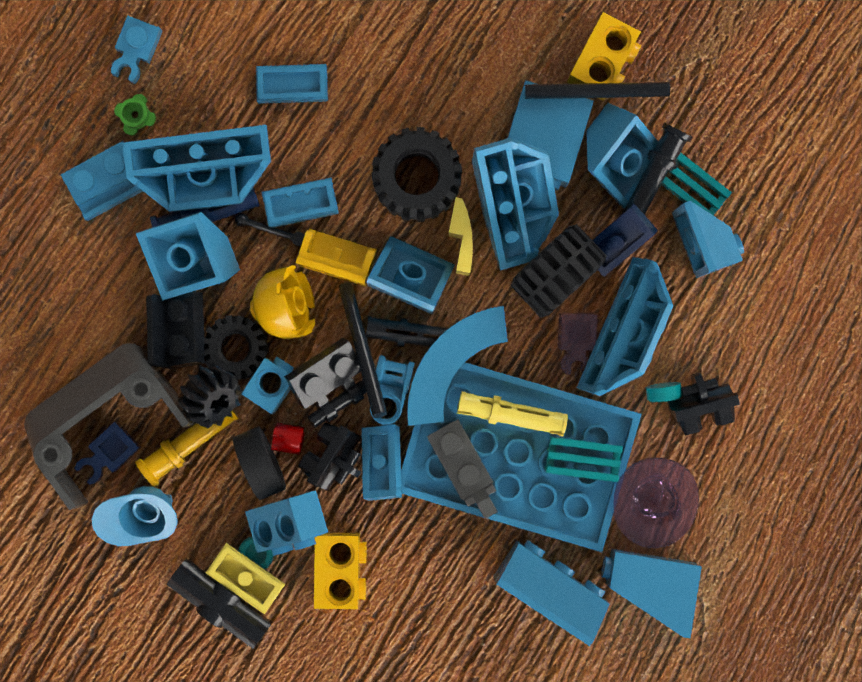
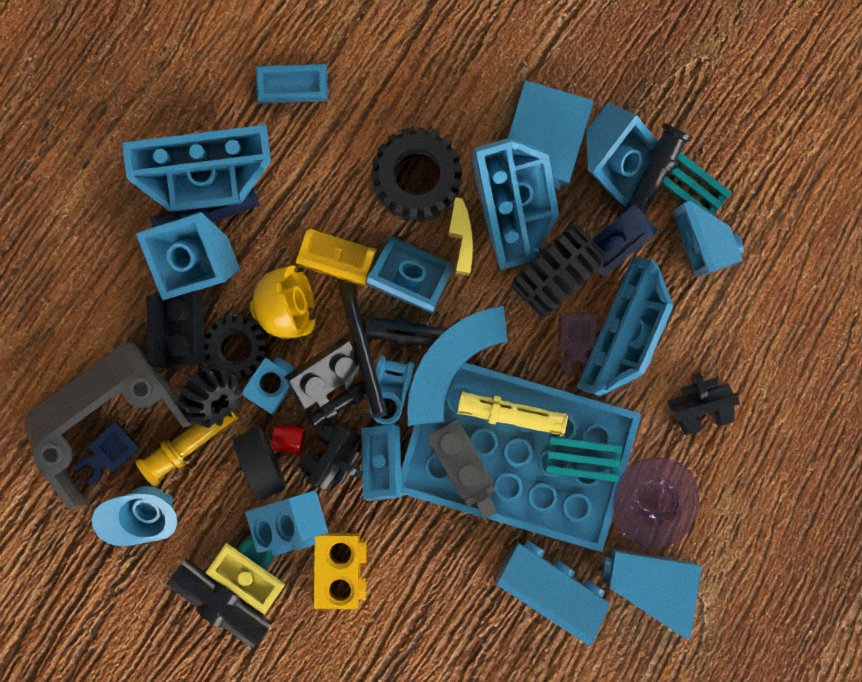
(100, 182): dark azure plate -> none
(126, 109): bright green plate -> none
(137, 43): dark azure plate -> none
(242, 220): black hinge -> none
(300, 202): dark azure plate -> none
(597, 90): black bar -> none
(598, 54): yellow brick -> none
(664, 392): teal tile -> none

